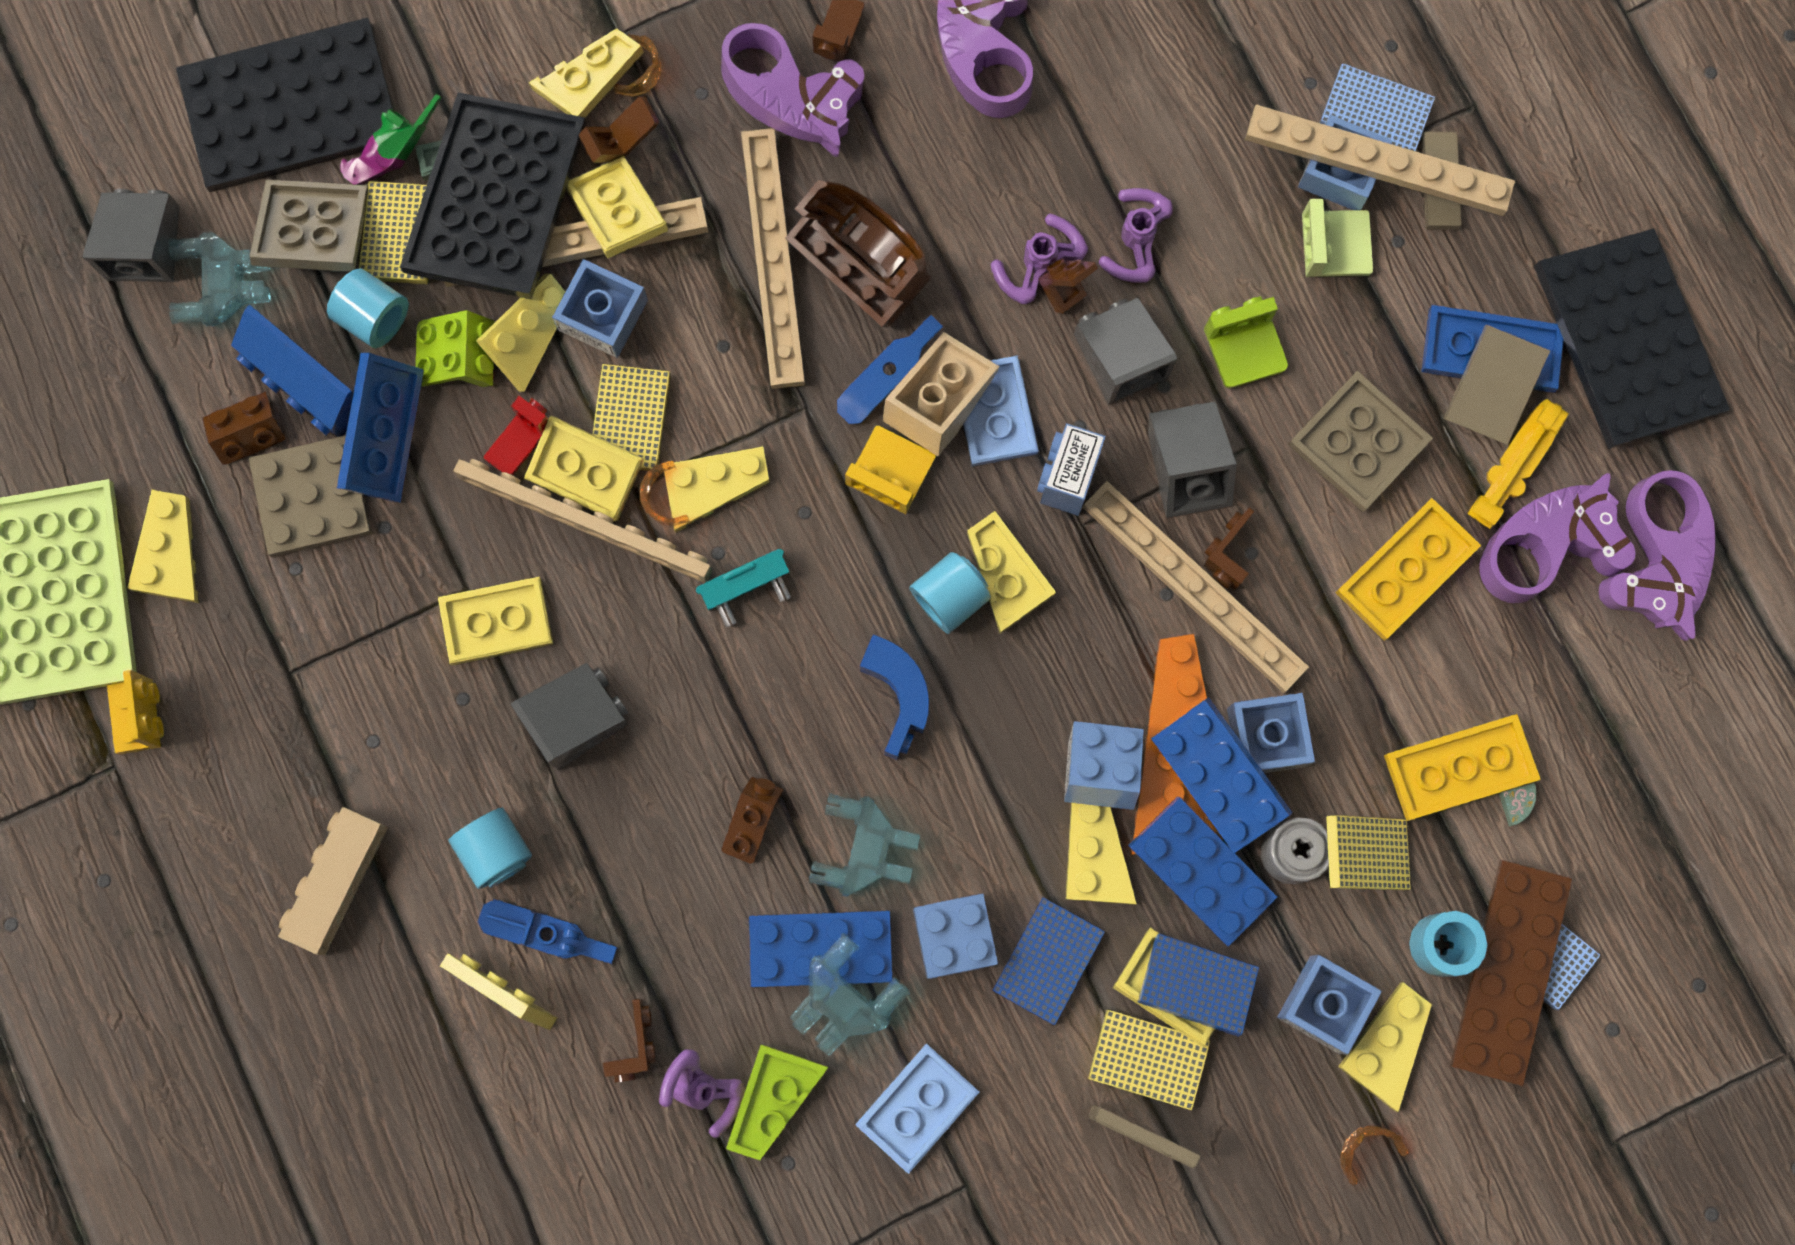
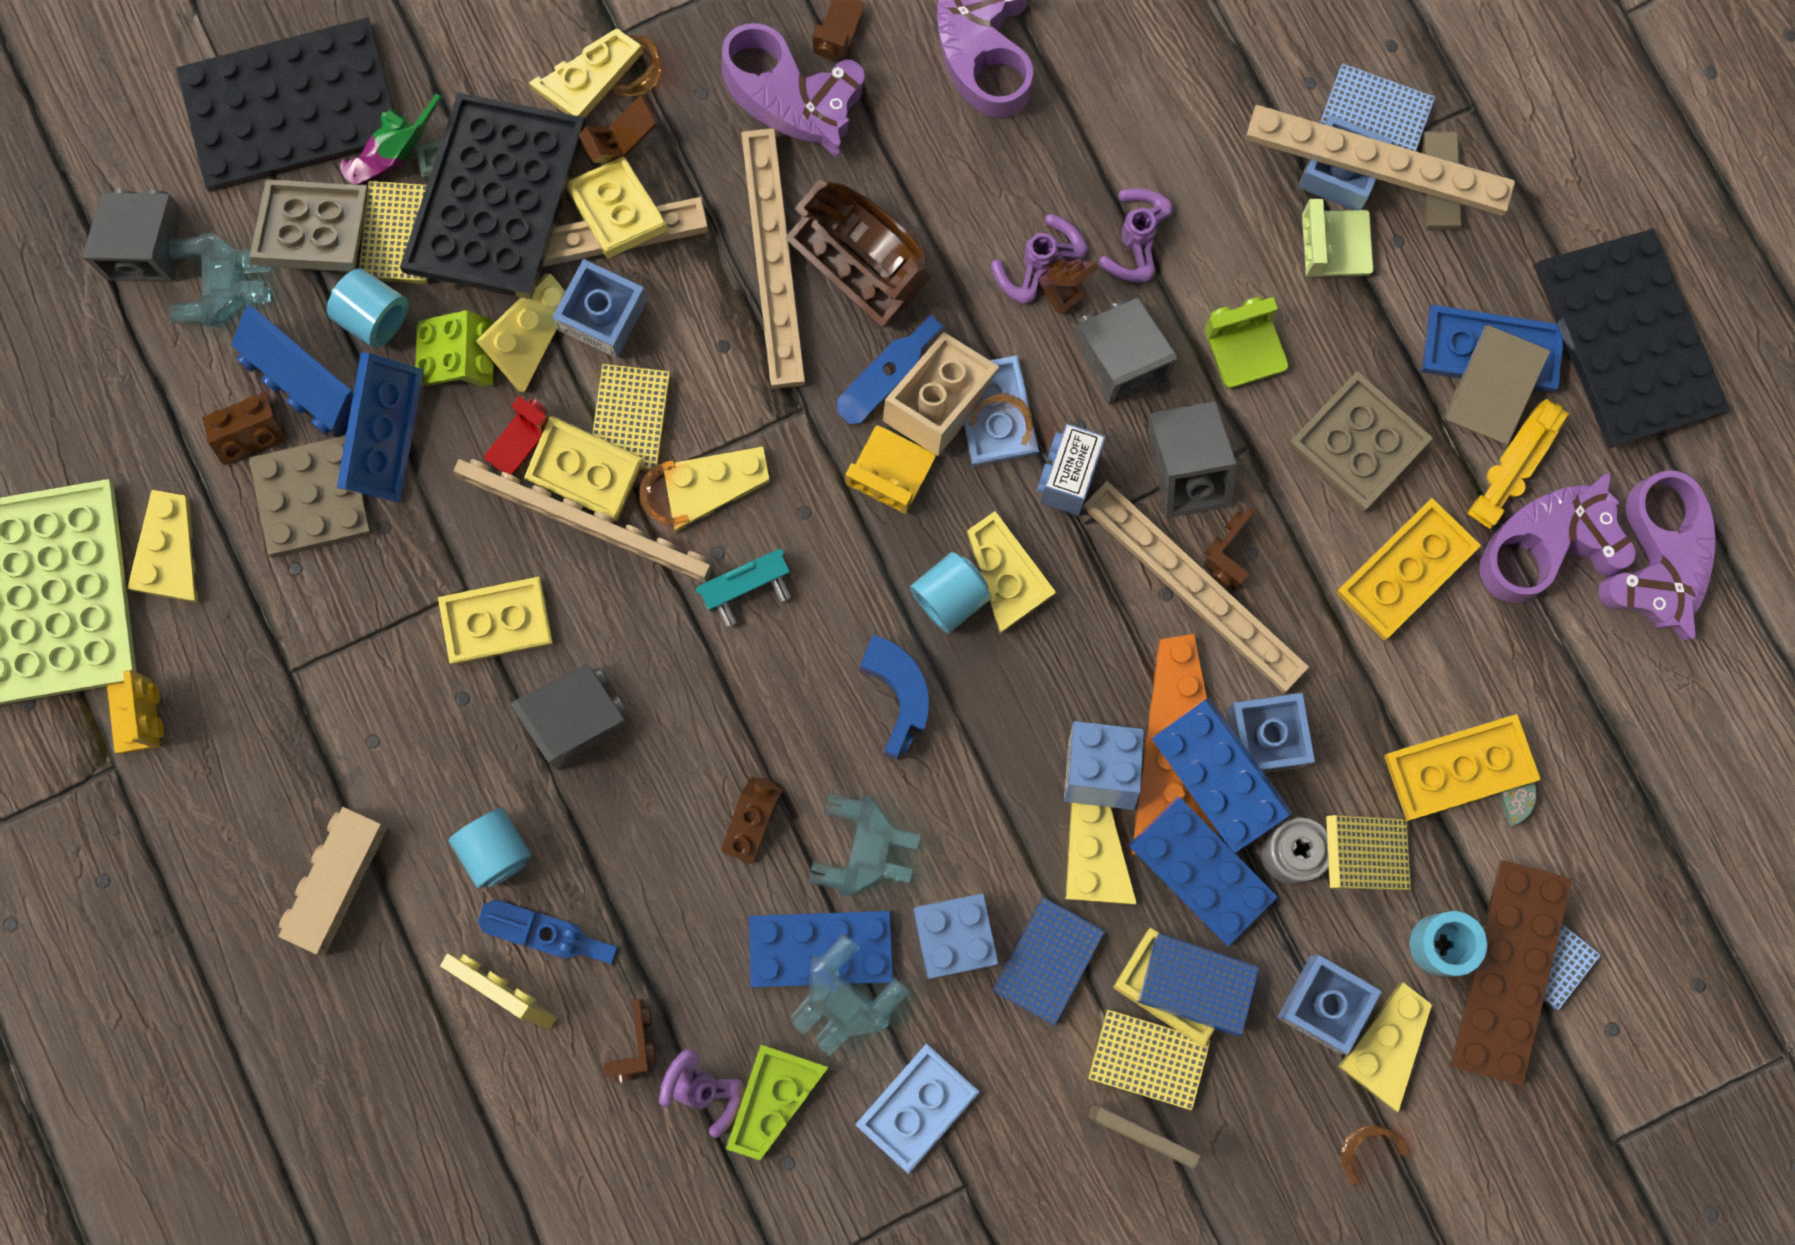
(1014, 400): none -> clear orange helmet

